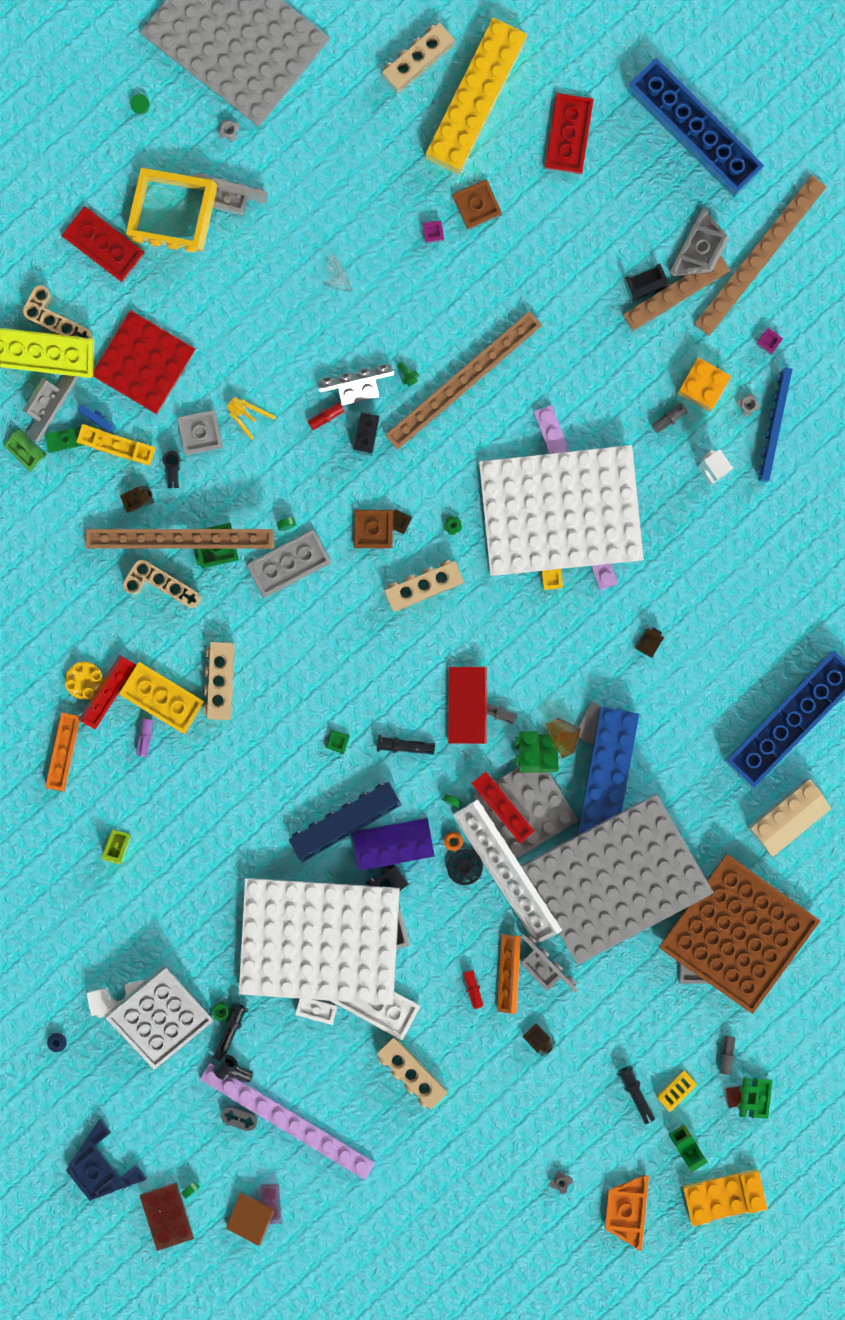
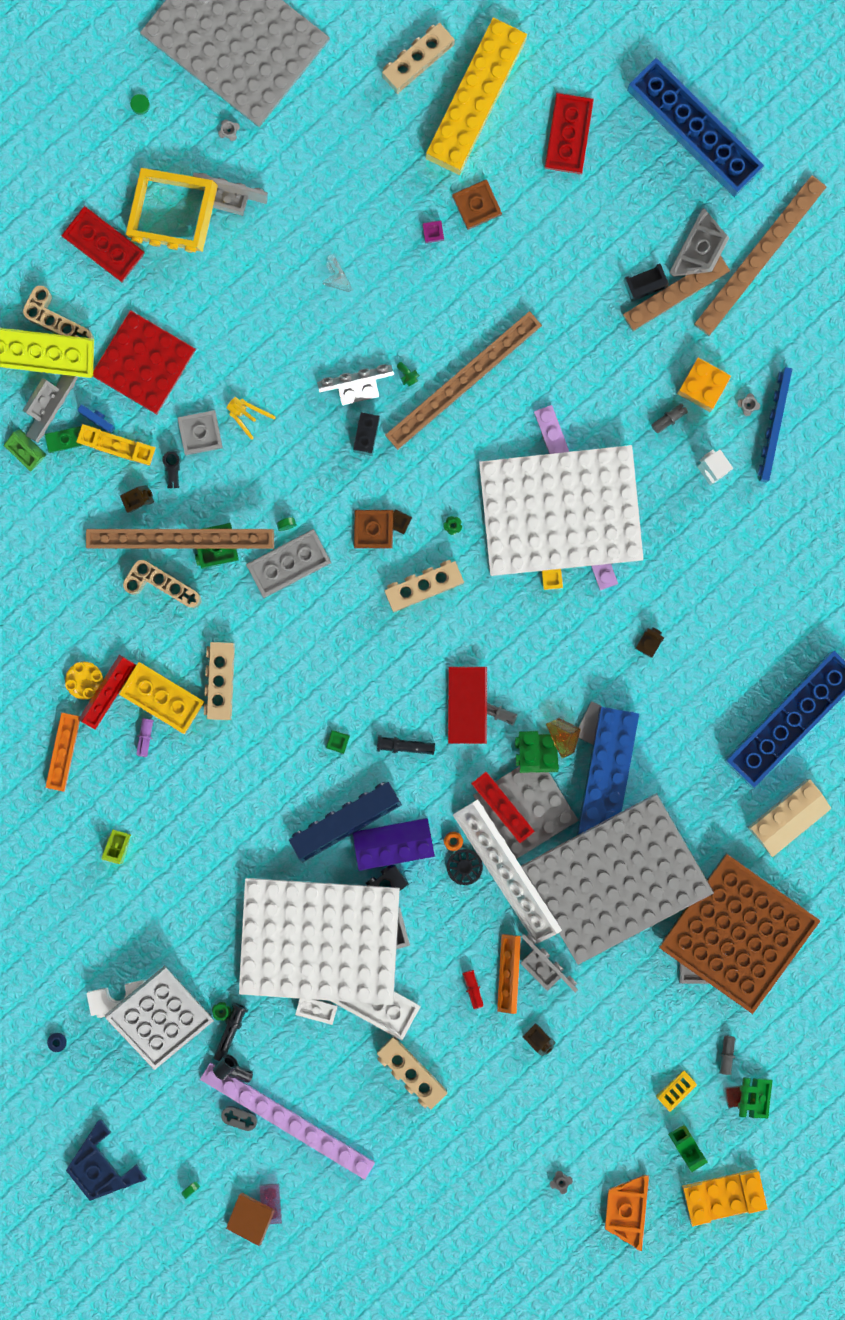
(166, 1216): clear red plate -> none
(325, 416): red axle -> none
(451, 800): green tile -> none
(632, 1086): black pin -> none
(769, 341): magenta plate -> none

